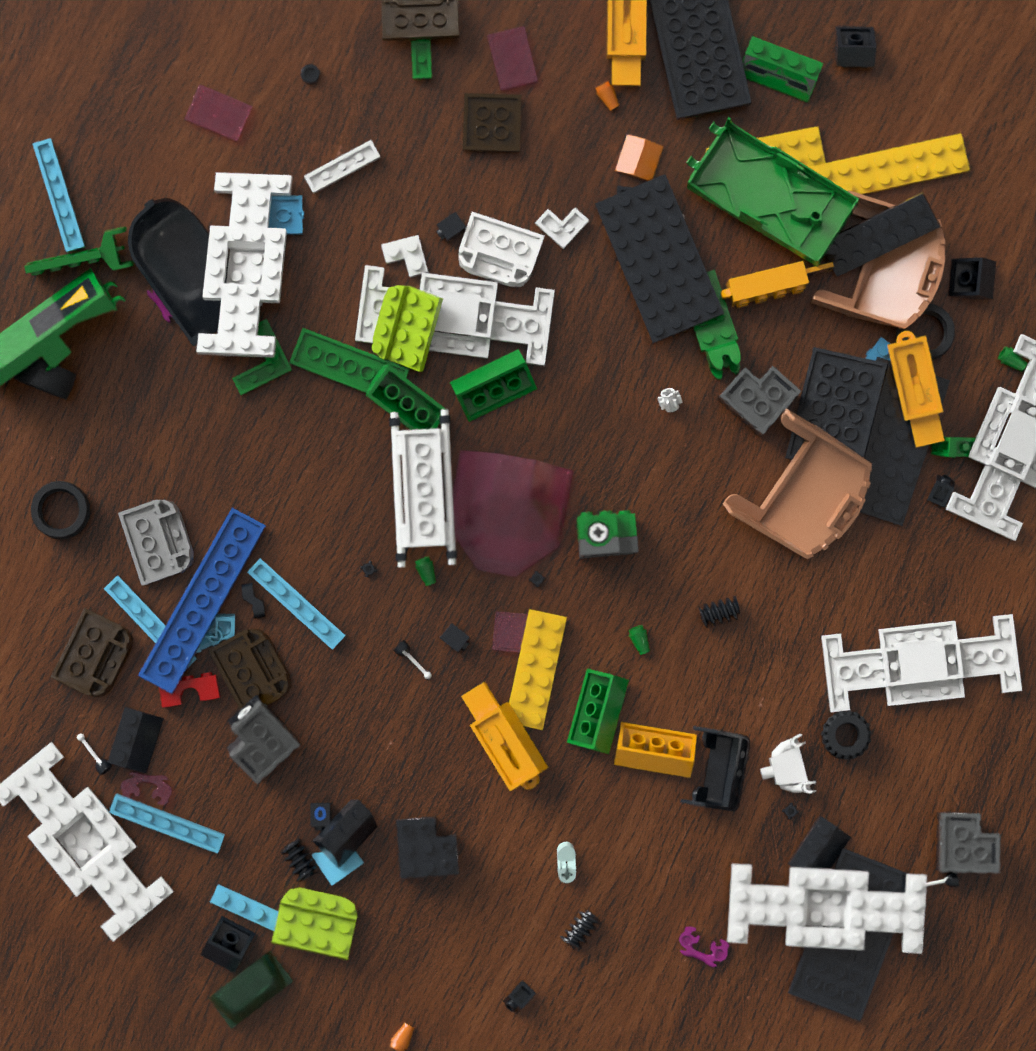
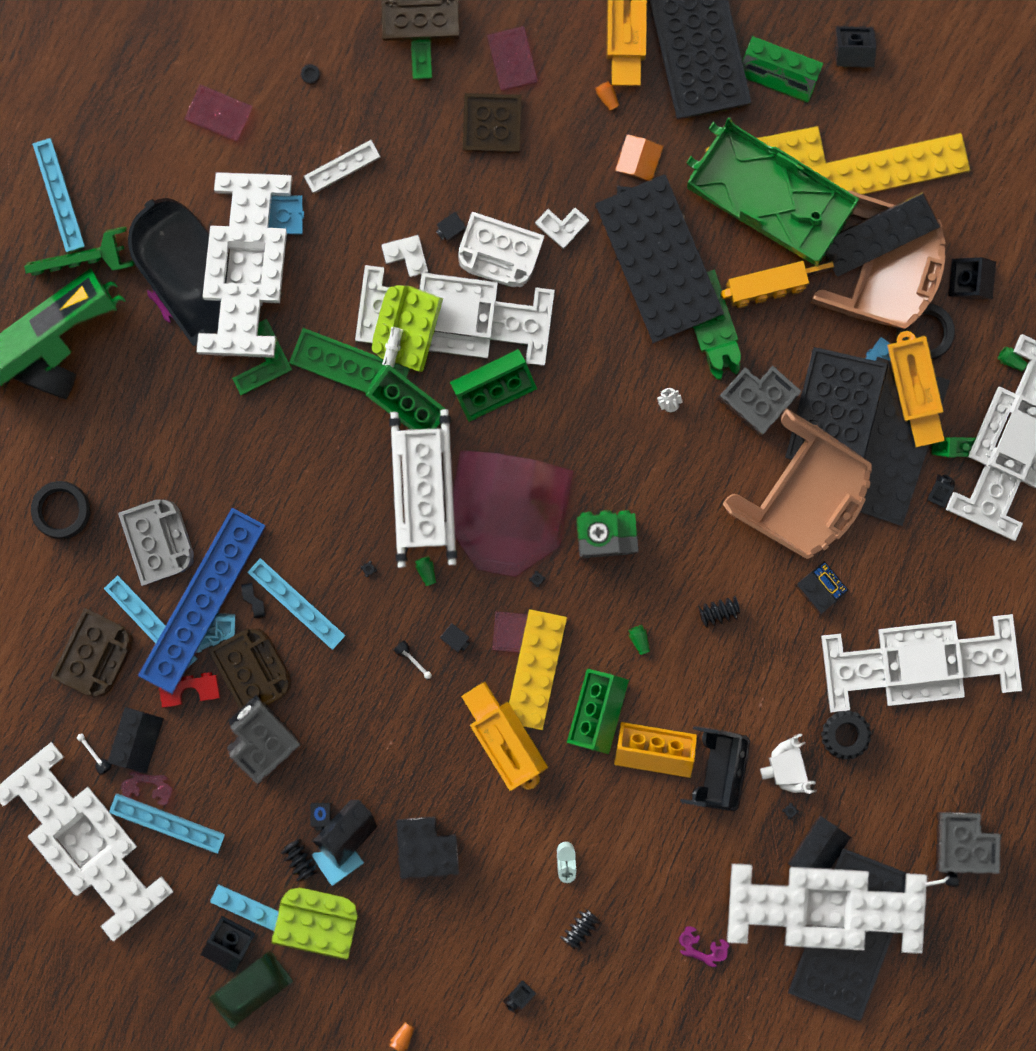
(392, 346): none -> white pin
(821, 588): none -> slope

